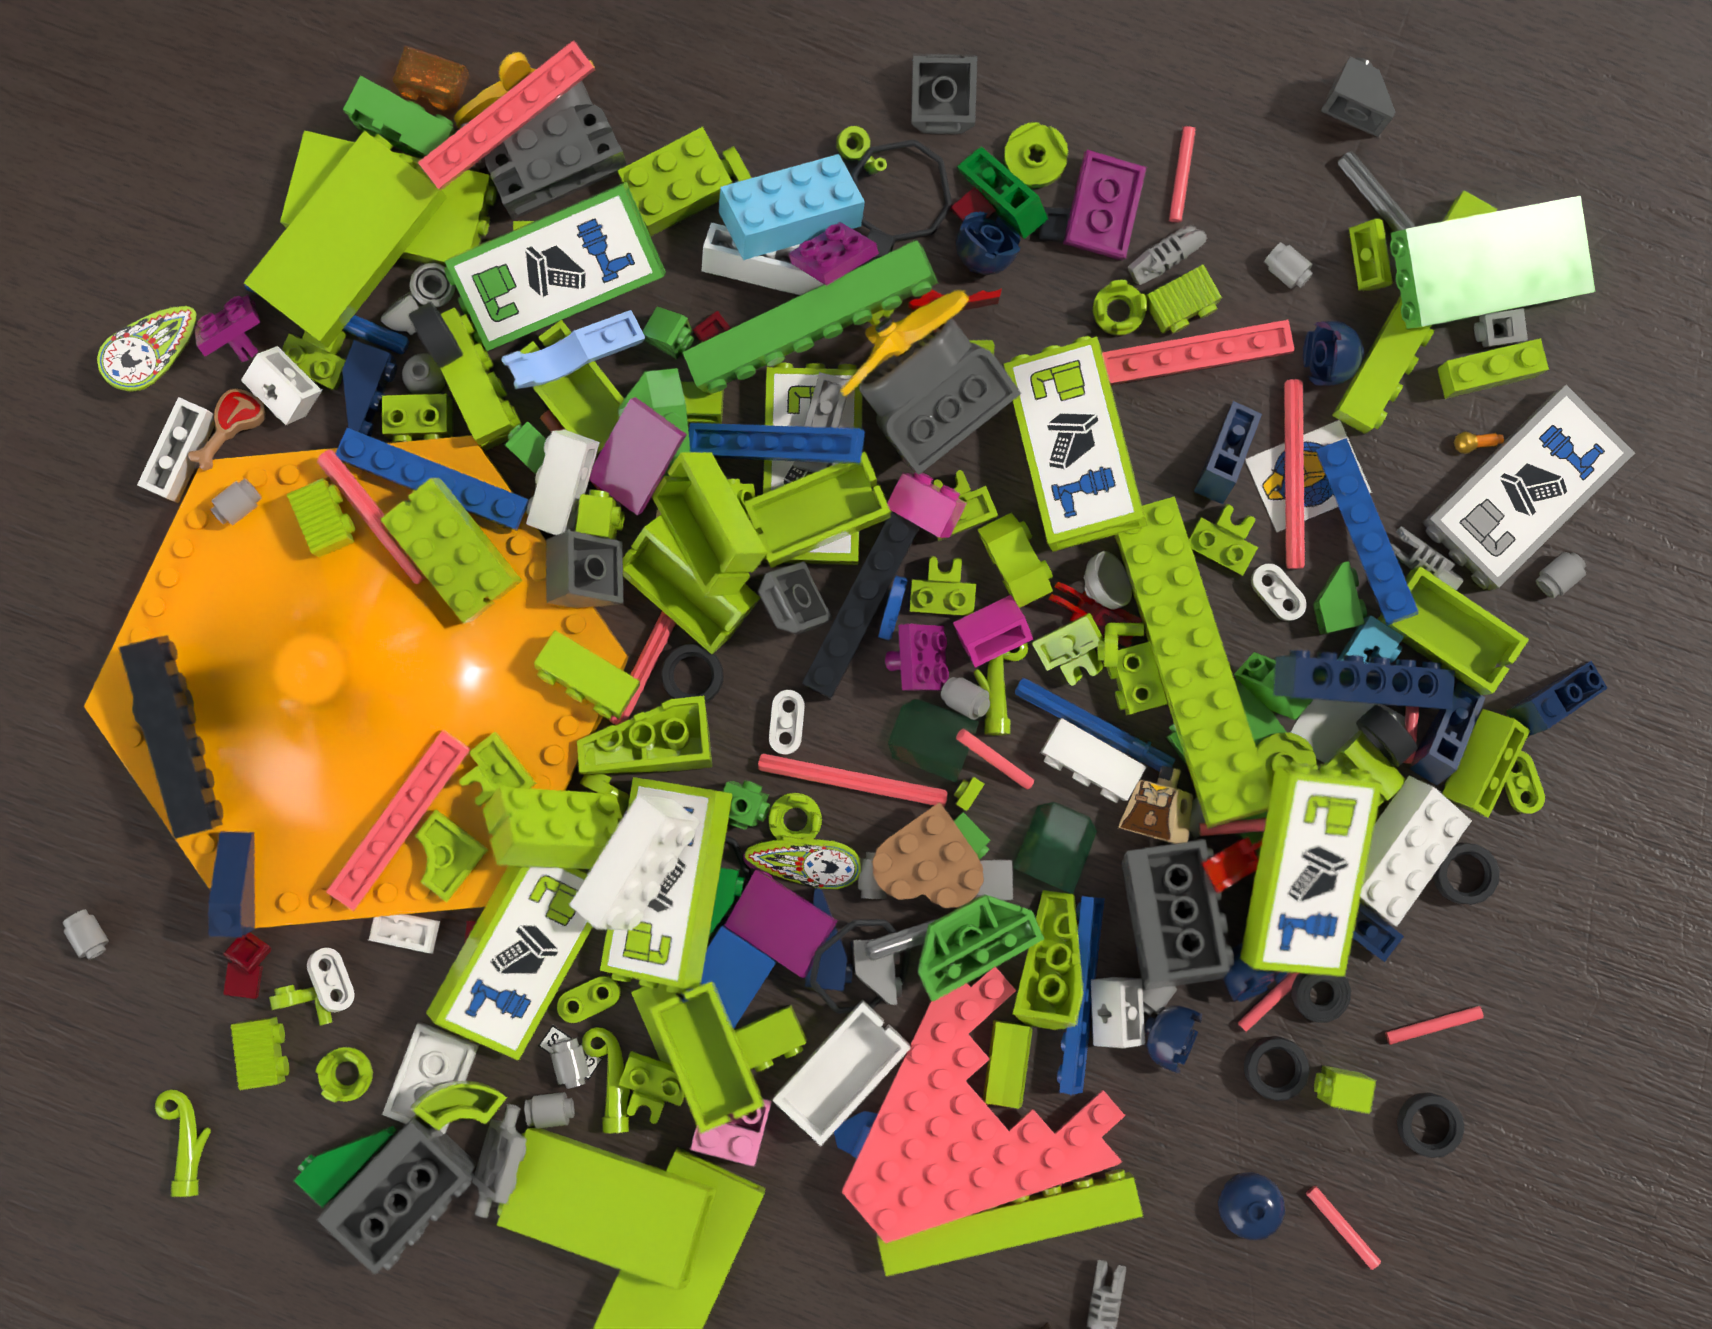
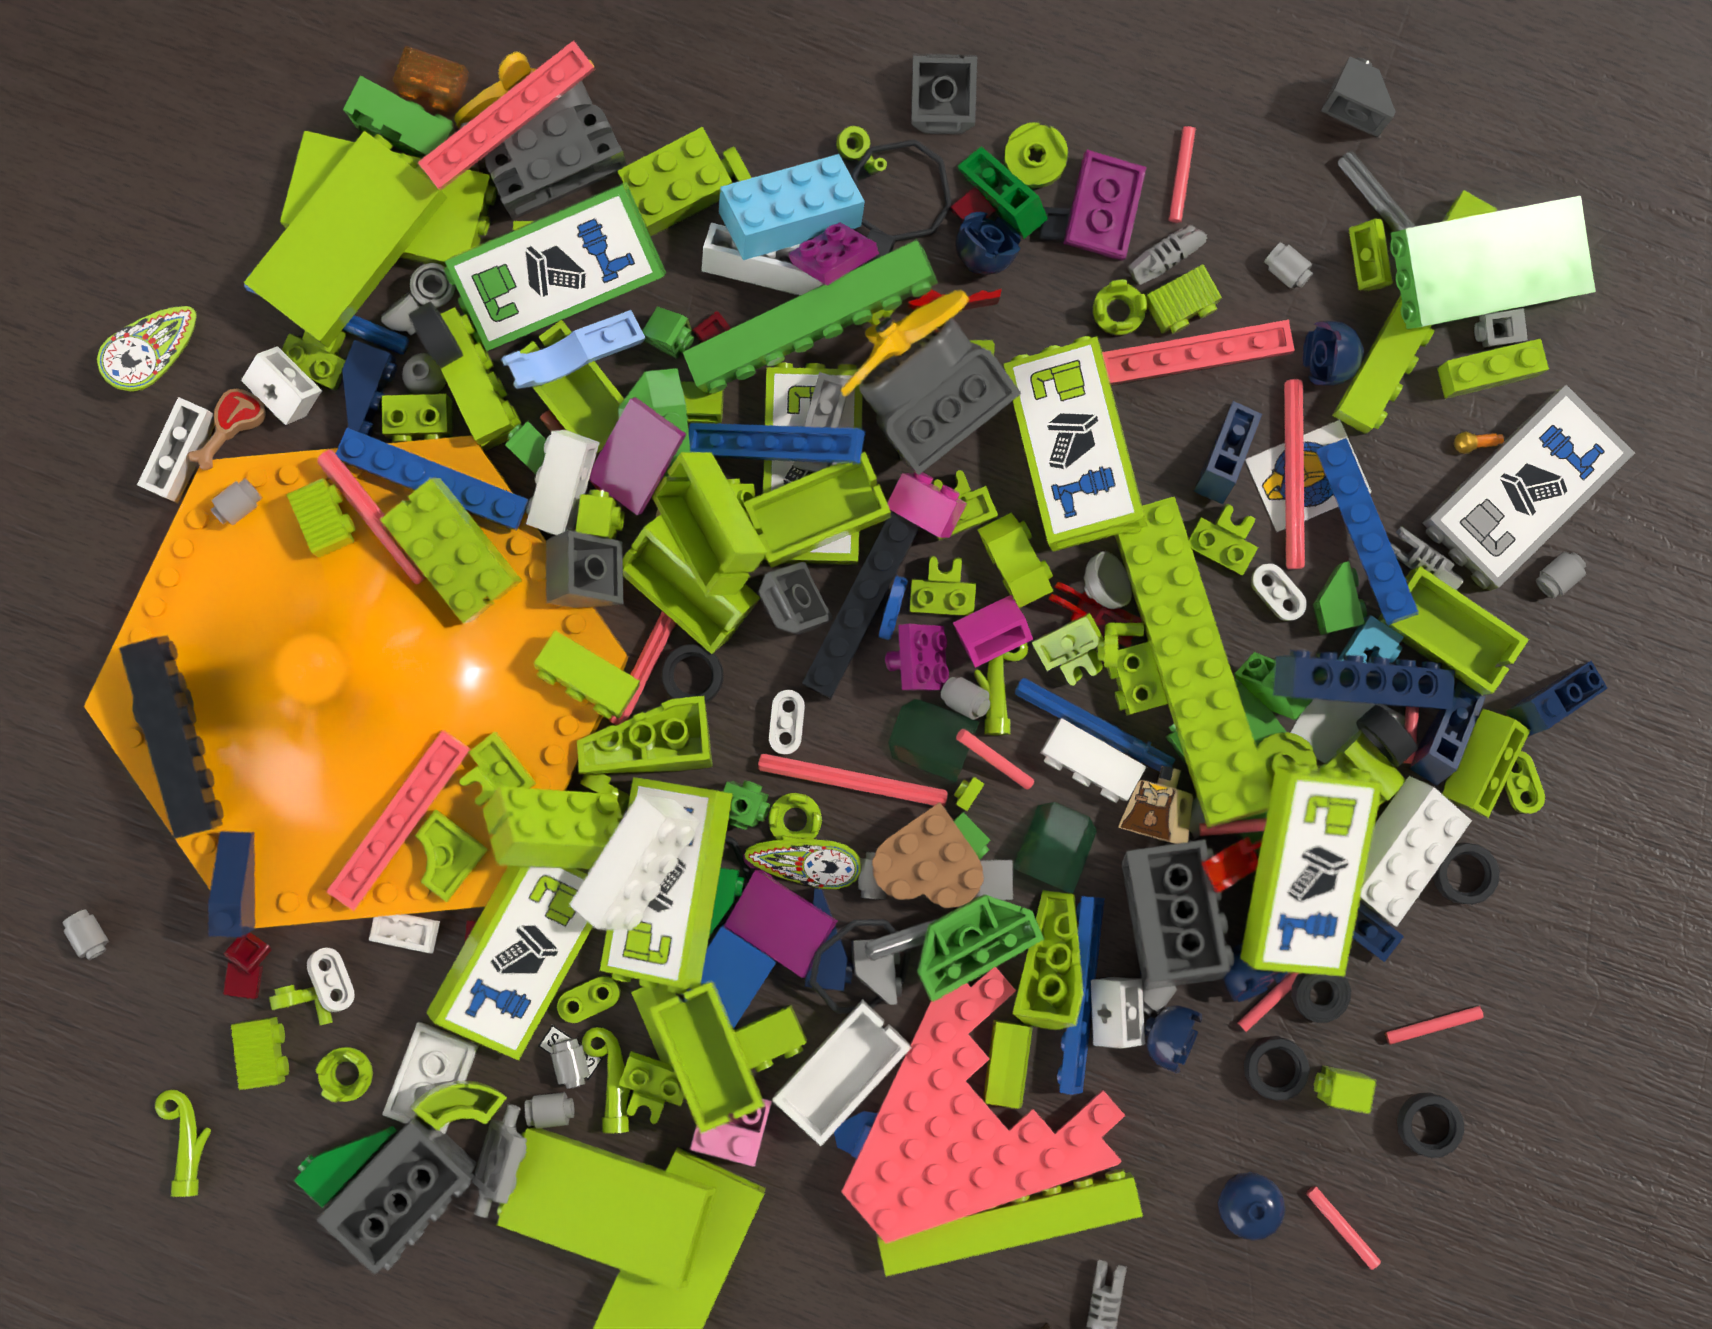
(229, 327): magenta plate -> none

